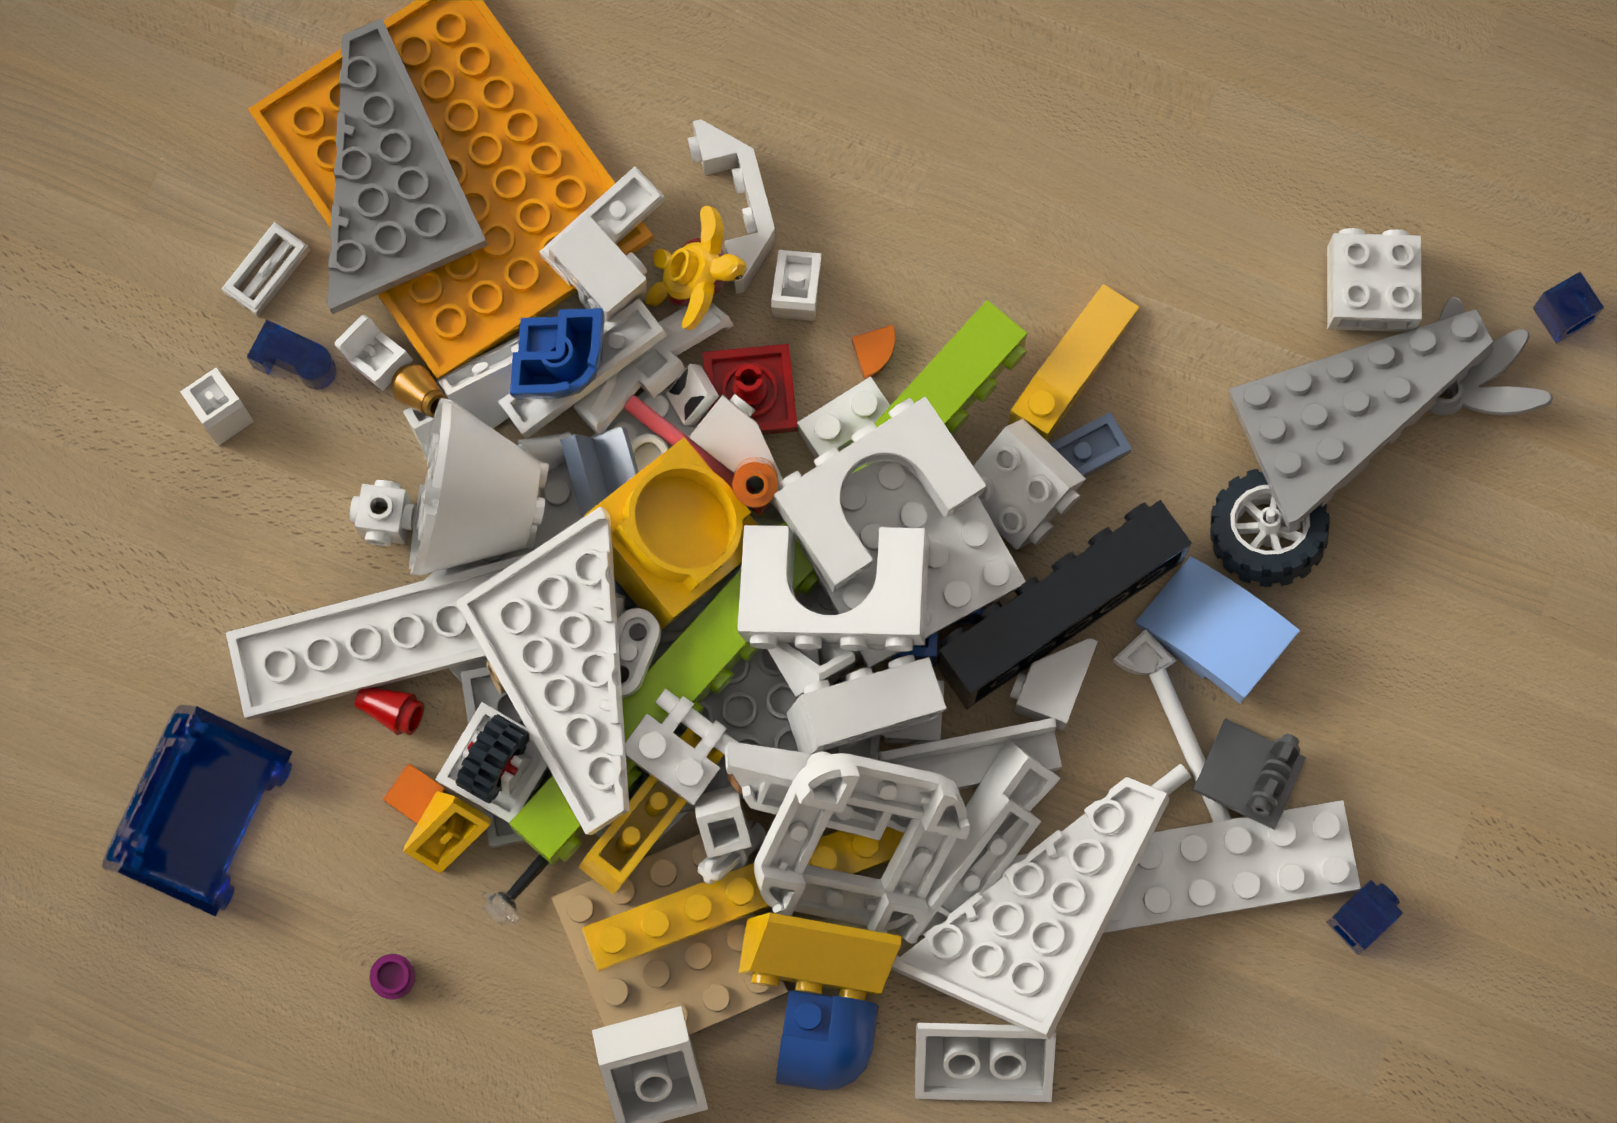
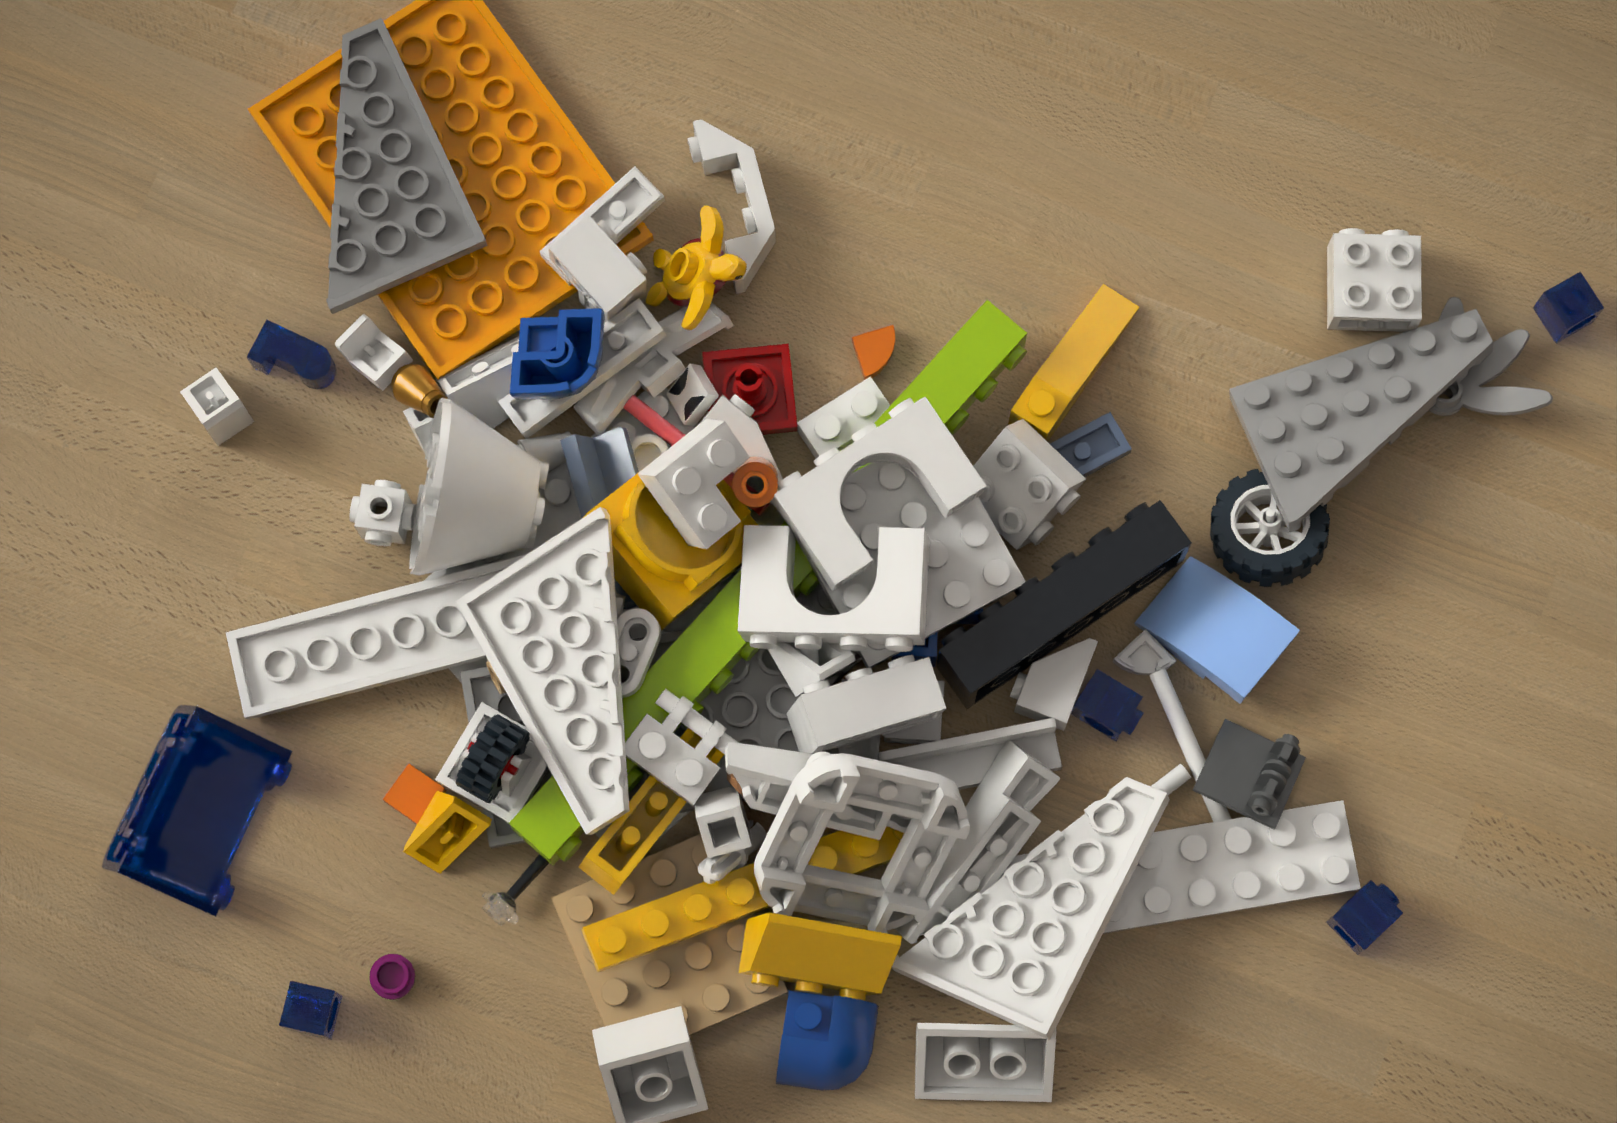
(279, 278): white tile -> none
(310, 1010): none -> clear blue brick
(393, 709): red cone -> none
(686, 481): none -> white brick
(796, 285): white slope -> none
(1108, 706): none -> clear blue brick

